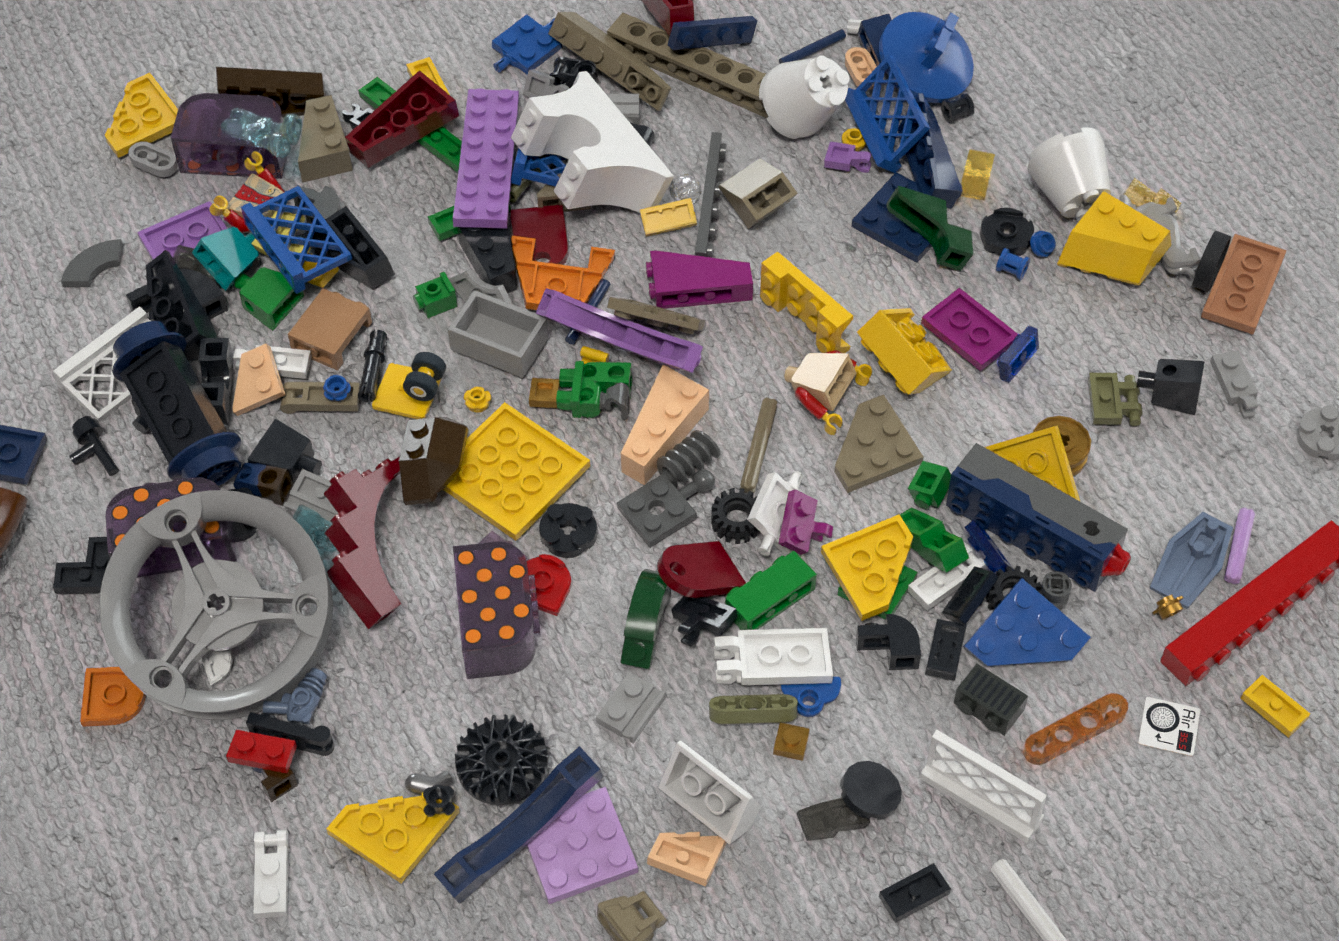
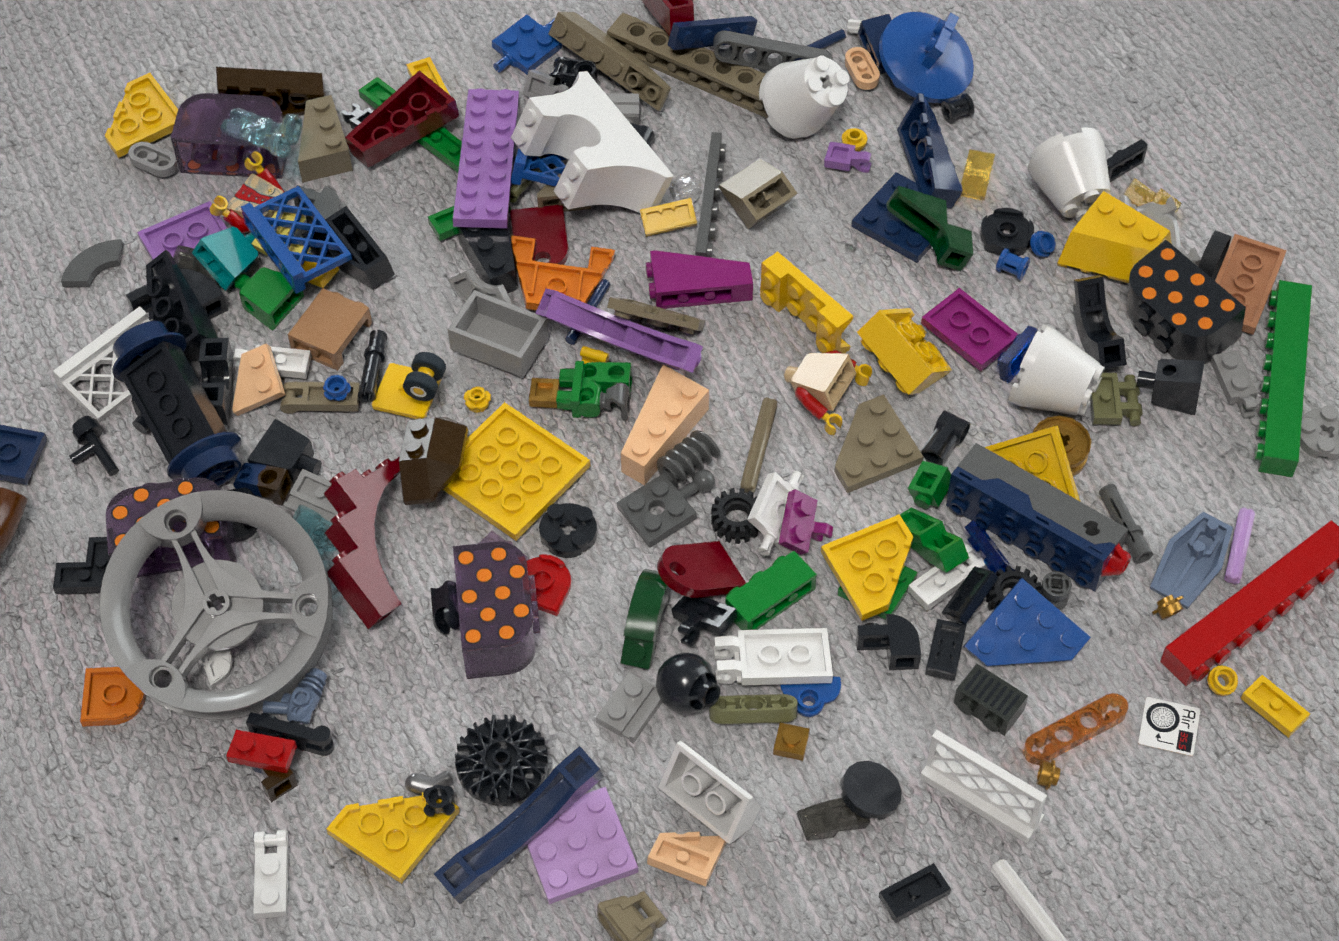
(435, 296): green brick -> none
(445, 607): none -> black piece
(687, 683): none -> black brick
(763, 48): none -> dark grey beam
(873, 126): blue fence -> none
(947, 433): none -> black piece
(1048, 774): none -> pearl gold plate
(1056, 375): none -> white cone
(1094, 324): none -> black arch
(1121, 515): none -> dark grey pin
(1126, 159): none -> black plate
(1182, 306): none -> black brick
(1229, 676): none -> yellow plate
(1284, 380): none -> green brick

